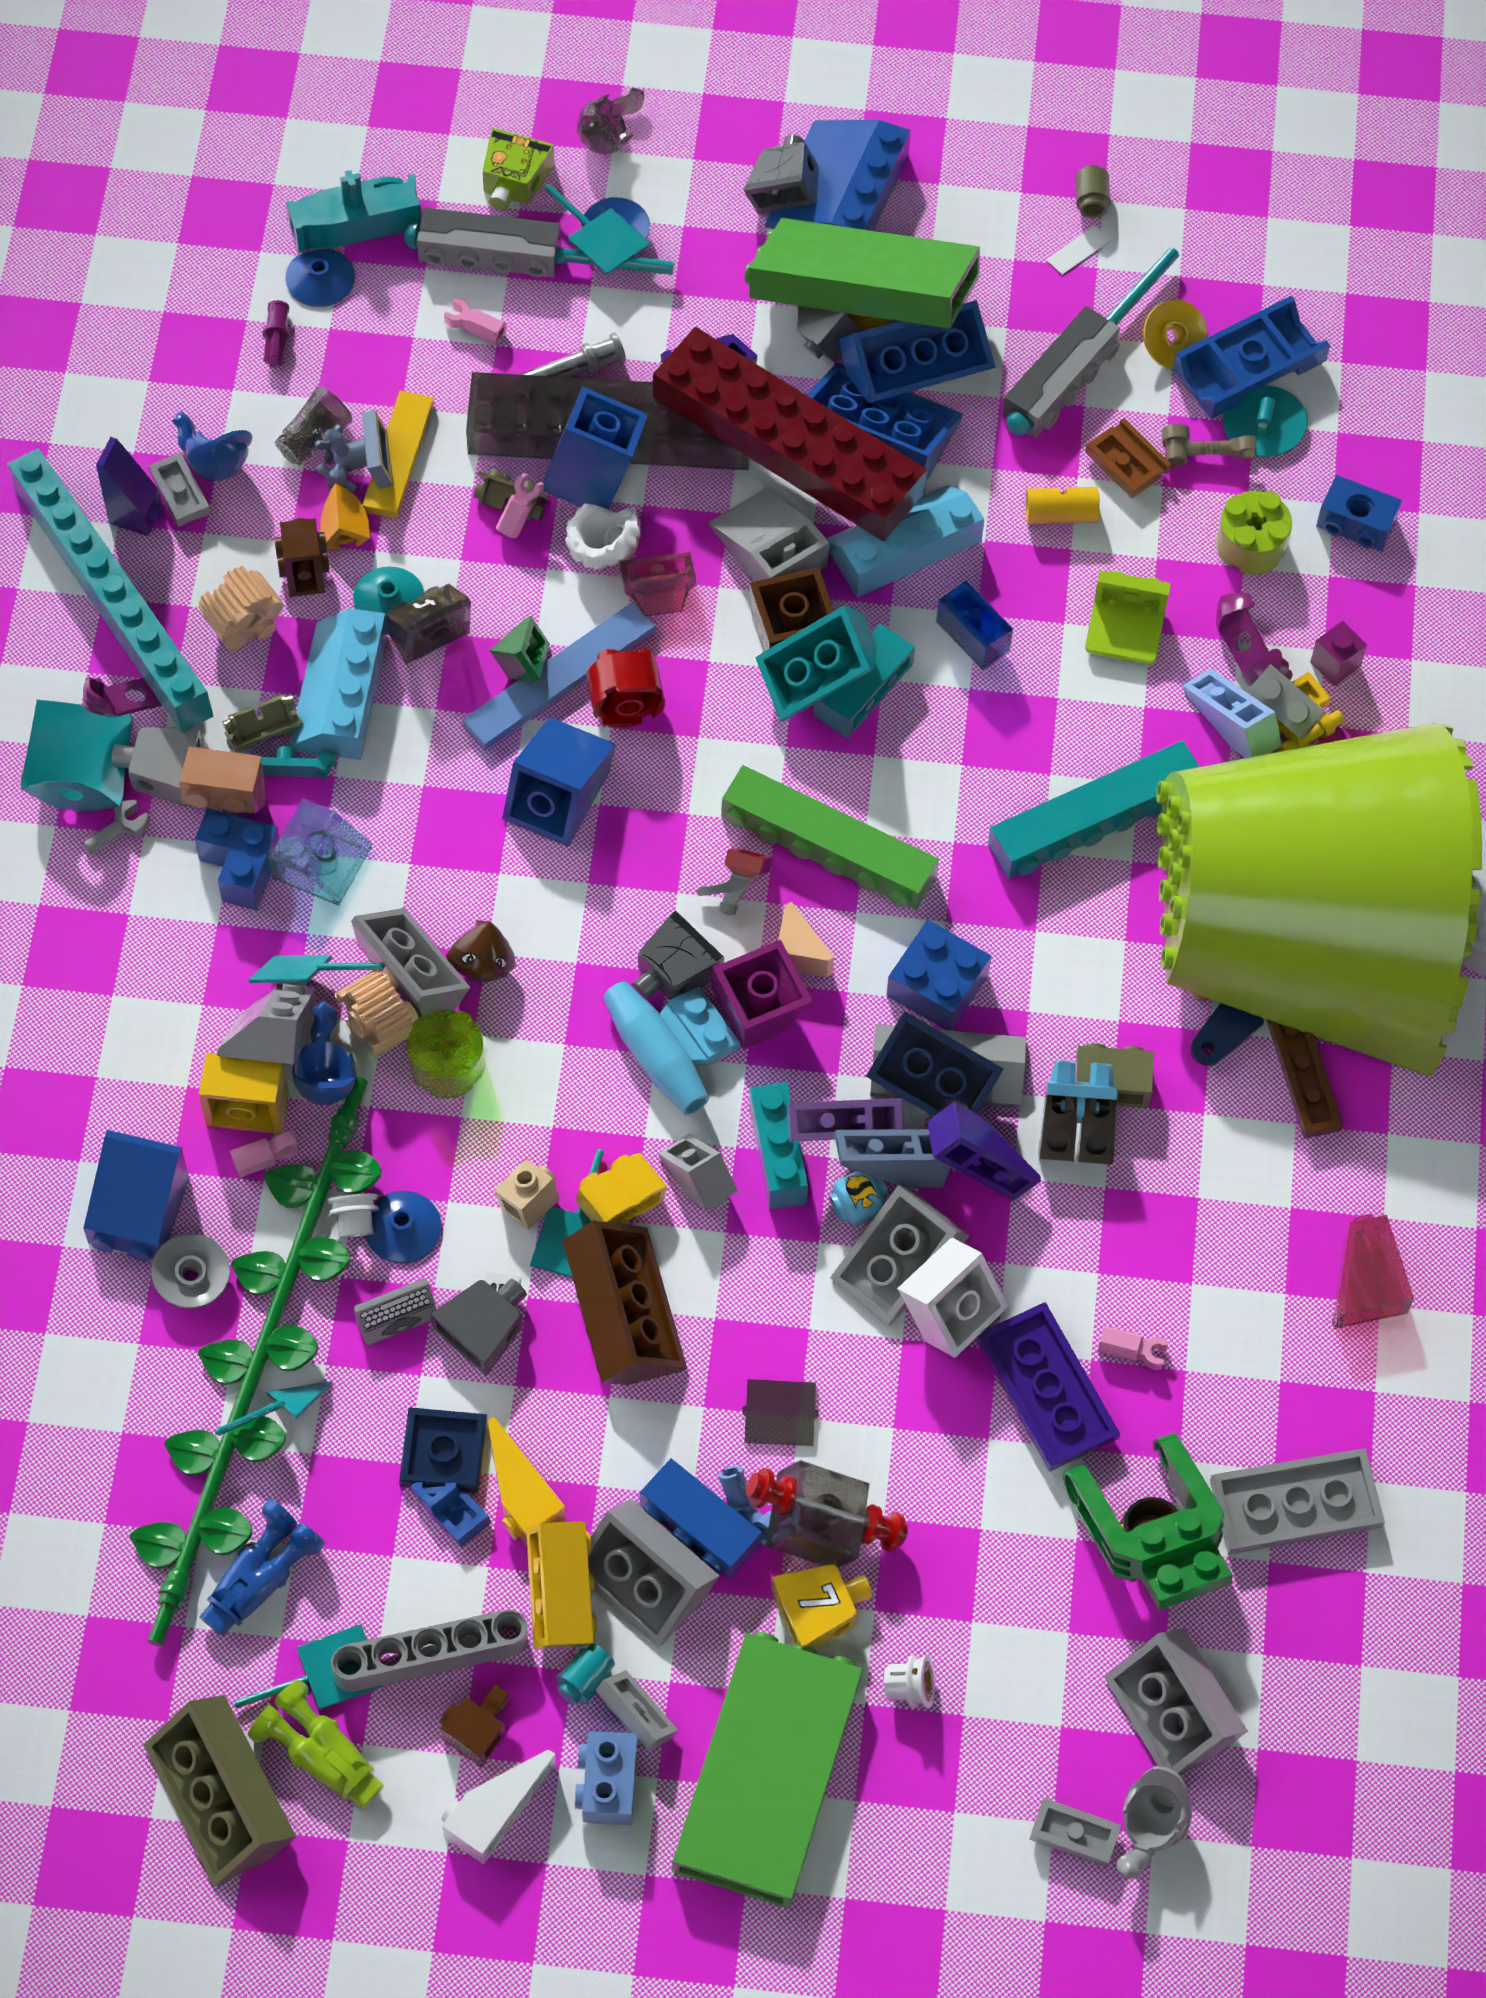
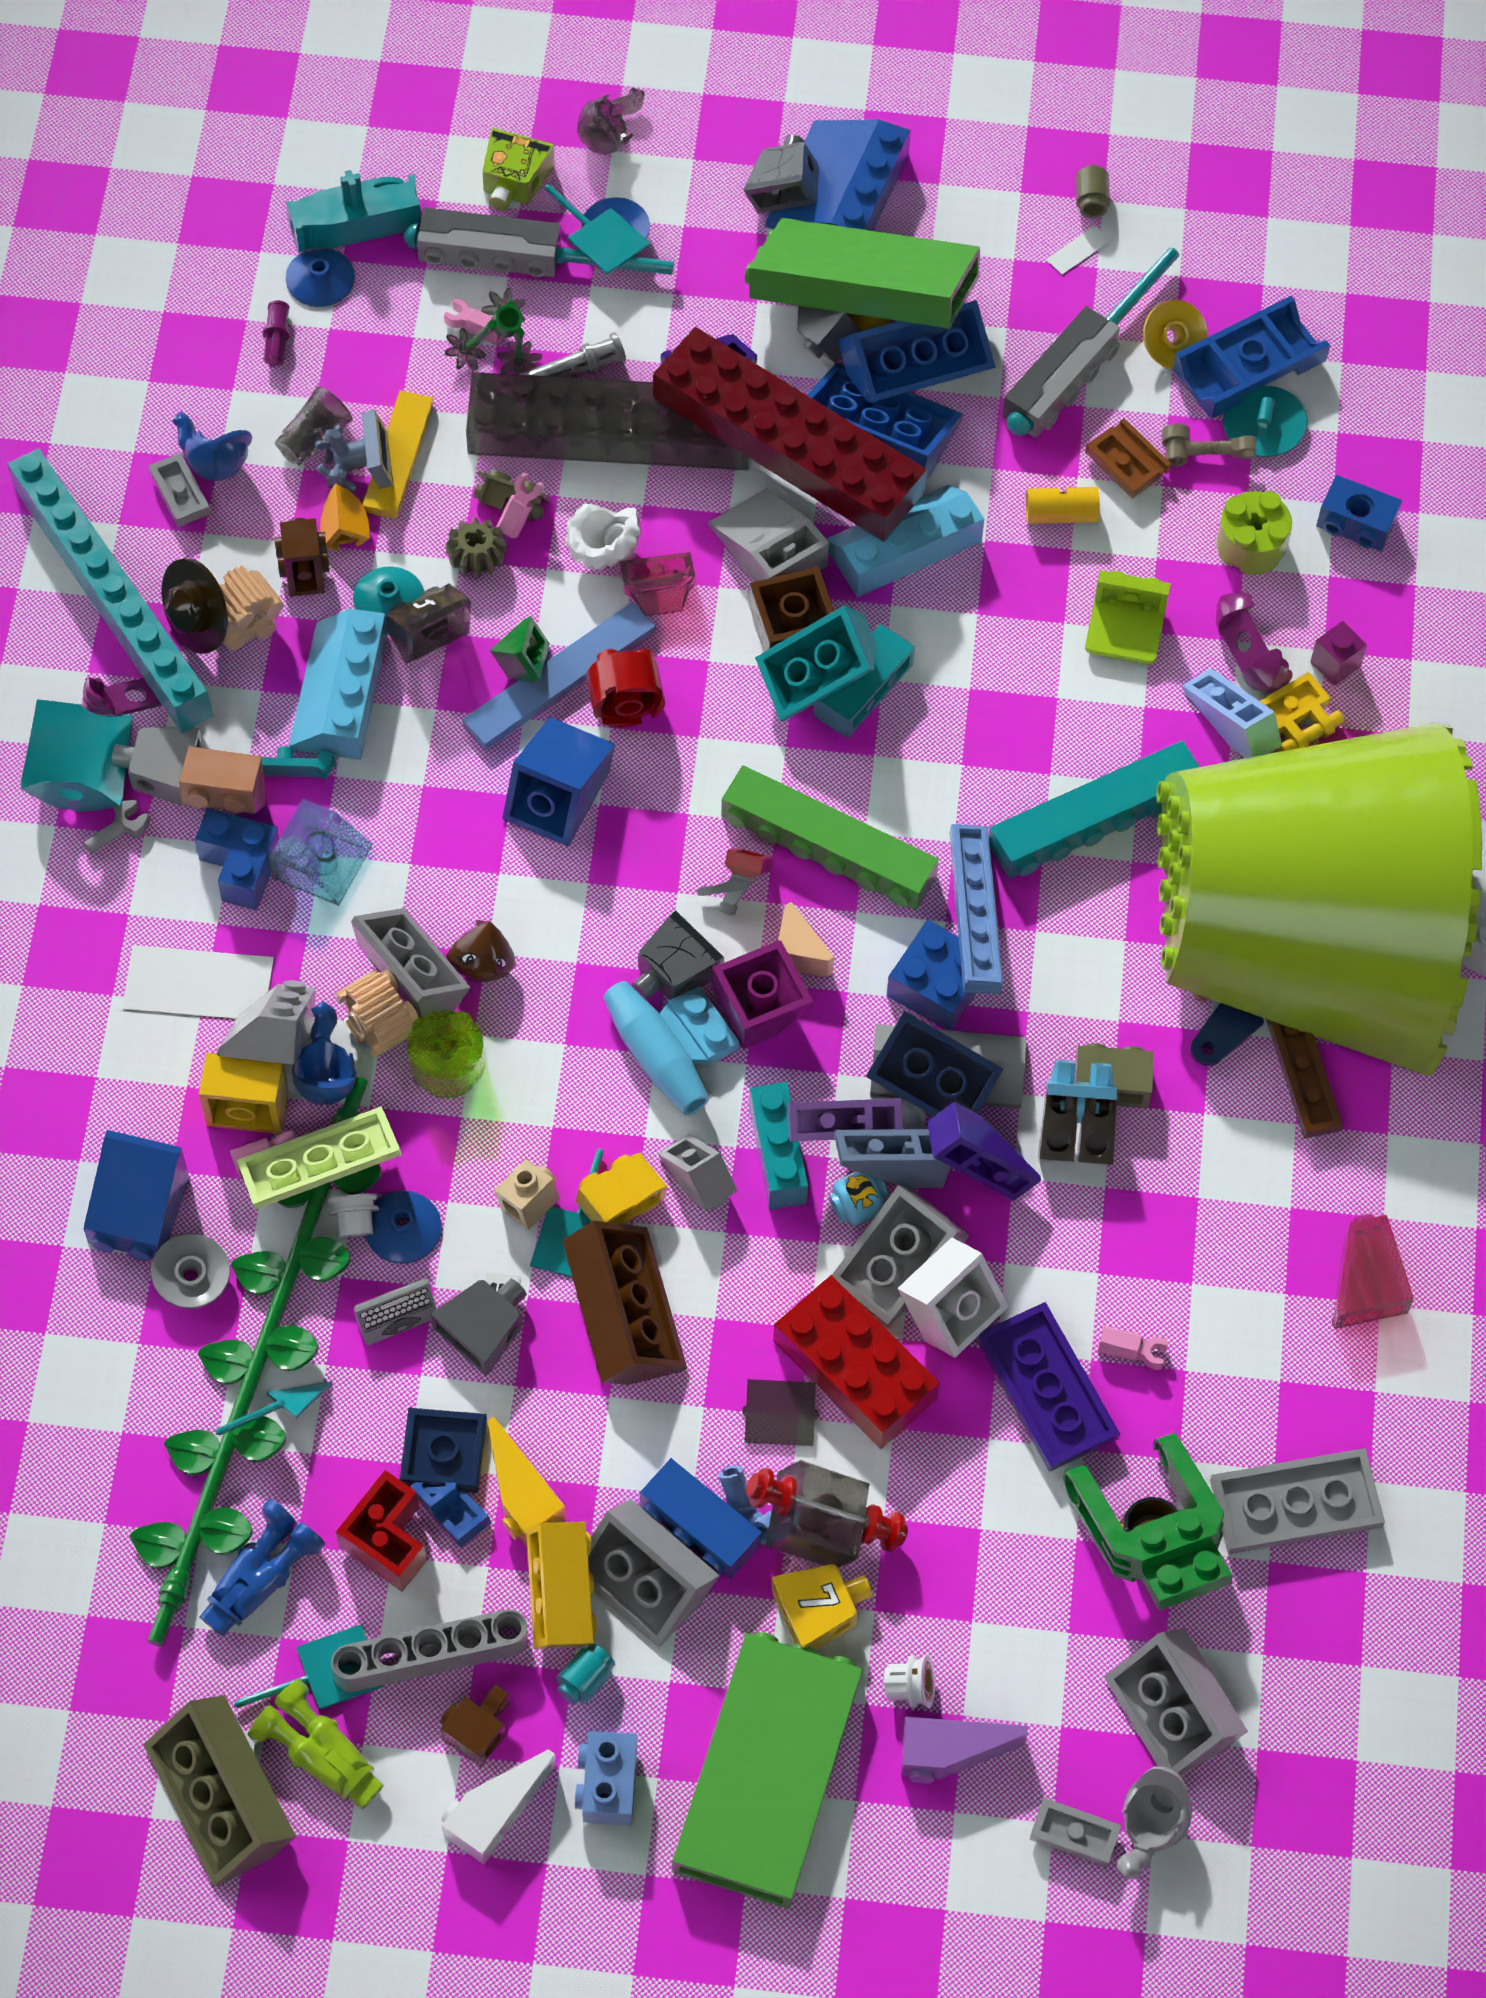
(127, 491): dark purple slope -> none
(194, 605): none -> dark brown hat
(195, 981): none -> white sticker
(247, 730): olive hinge -> none
(303, 968): teal piece -> none
(318, 1157): none -> yellowish green slope
(376, 1535): none -> red brick
(476, 547): none -> olive gear
(505, 323): none -> clear smoke plant
(594, 450): blue slope -> none
(636, 1710): light grey plate -> none
(856, 1361): none -> red brick
(946, 1747): none -> medium lavender slope
(974, 625): clear blue brick -> none
(975, 909): none -> medium blue tile
(1288, 702): light grey plate -> none

